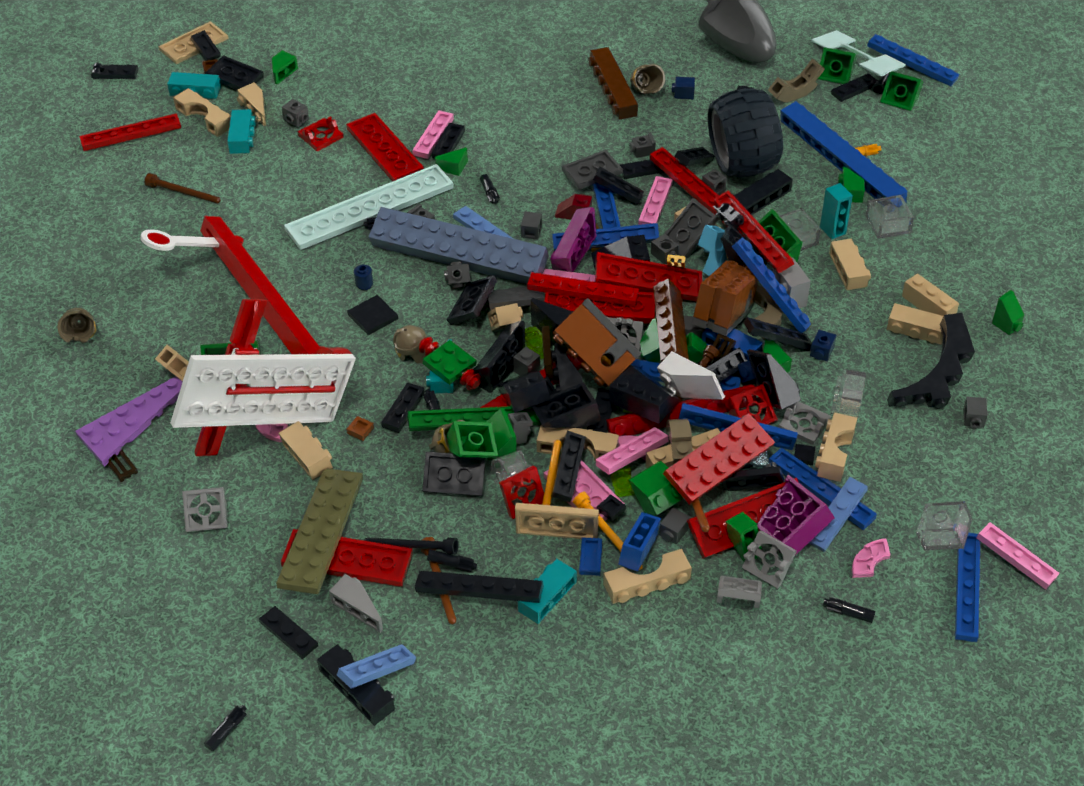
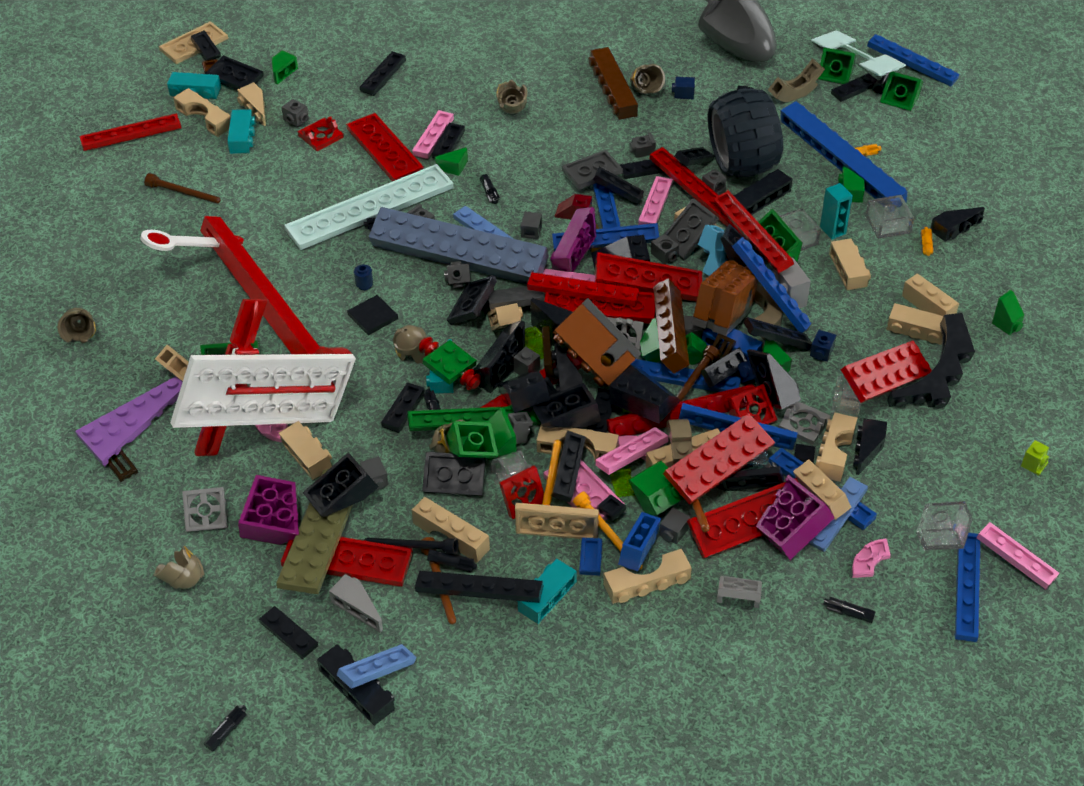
(114, 71): black plate -> none
(181, 575): none -> dark tan helmet
(270, 511): none -> magenta wedge
(340, 487): none -> black slope
(360, 428): dark orange plate -> none
(376, 471): none -> dark grey brick
(382, 73): none -> black plate
(432, 517): none -> tan arch
(511, 97): none -> dark tan helmet
(676, 258): yellow tile -> none
(689, 379): white slope -> none
(729, 215): black hinge -> none
(742, 533): green slope -> none
(753, 549): light grey piece -> none
(822, 487): none -> tan brick
(871, 442): none -> black slope
(886, 371): none -> plate
(927, 241): none -> light orange axle
(953, 222): none -> black slope
(975, 412): dark grey brick -> none
(1036, 458): none -> lime brick

